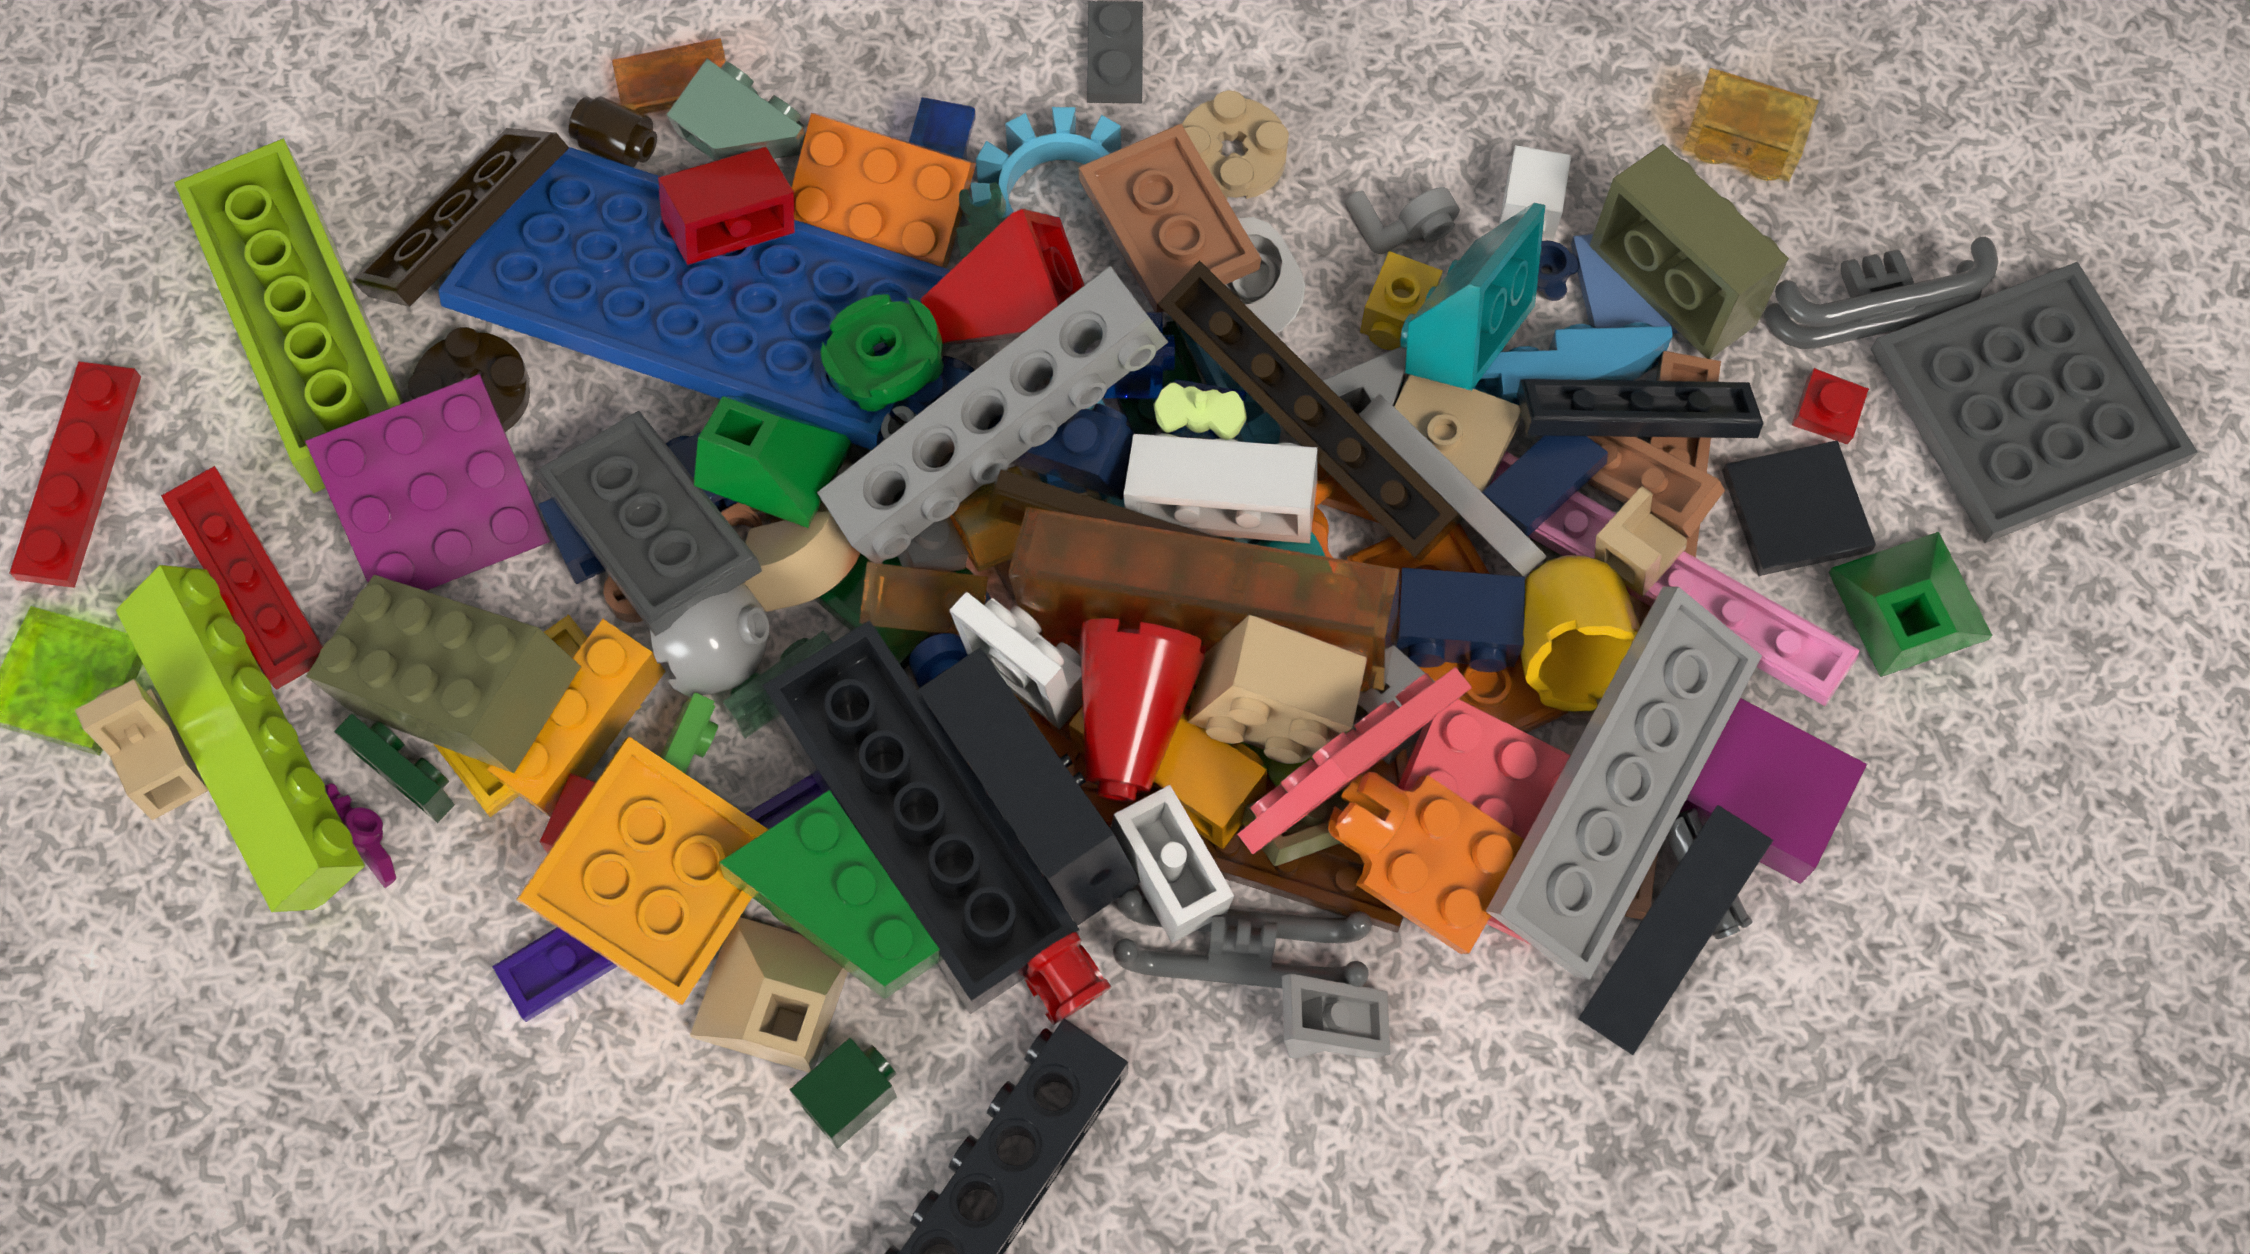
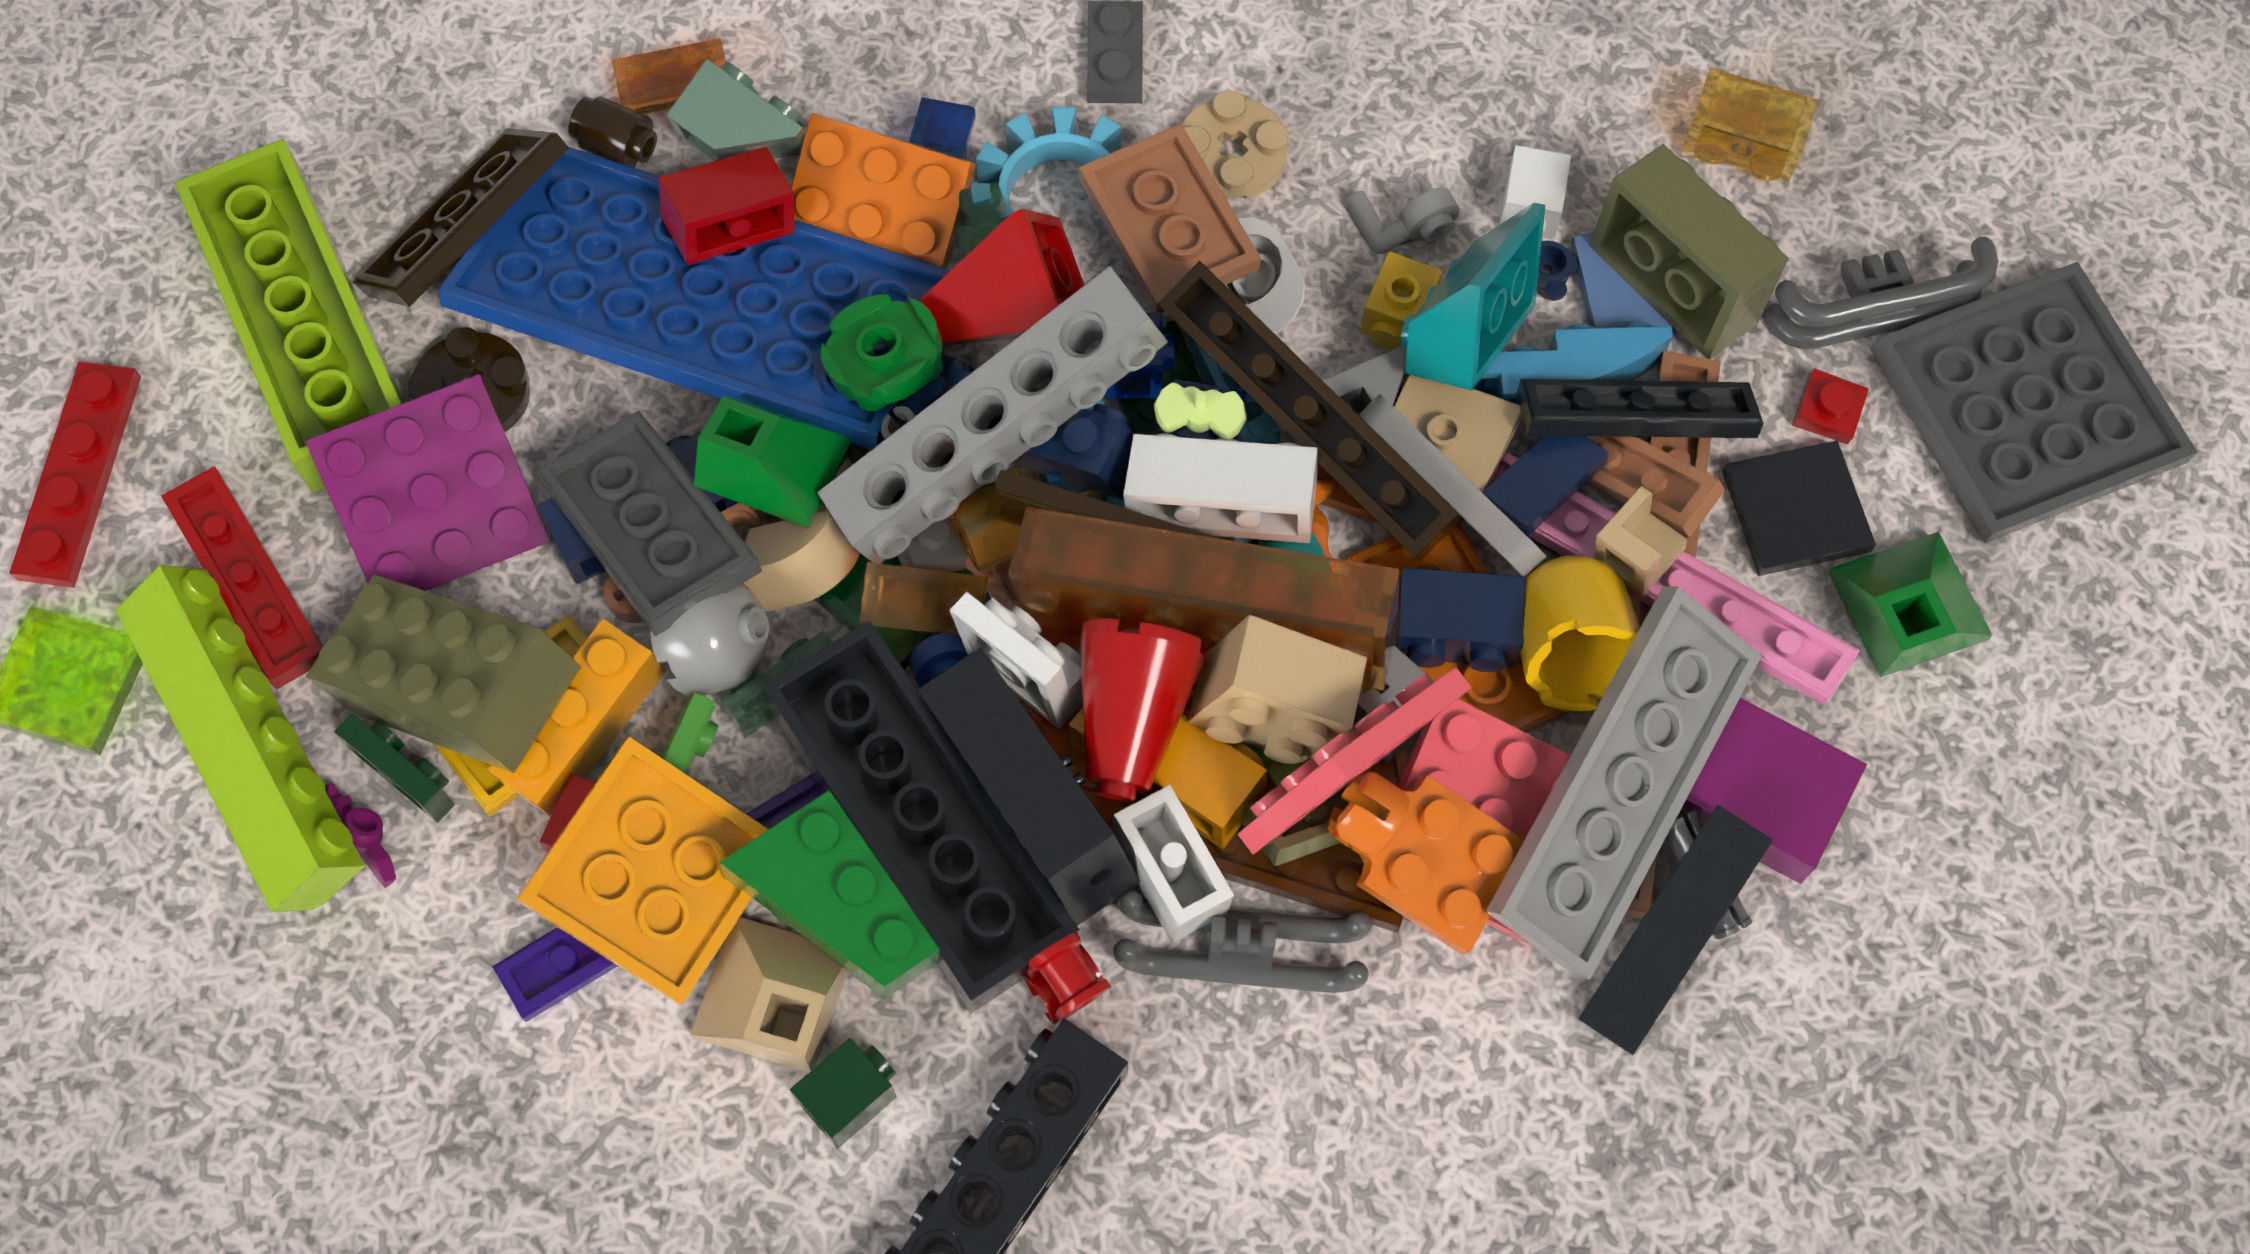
(143, 748): tan brick -> none
(1334, 1018): light grey slope -> none

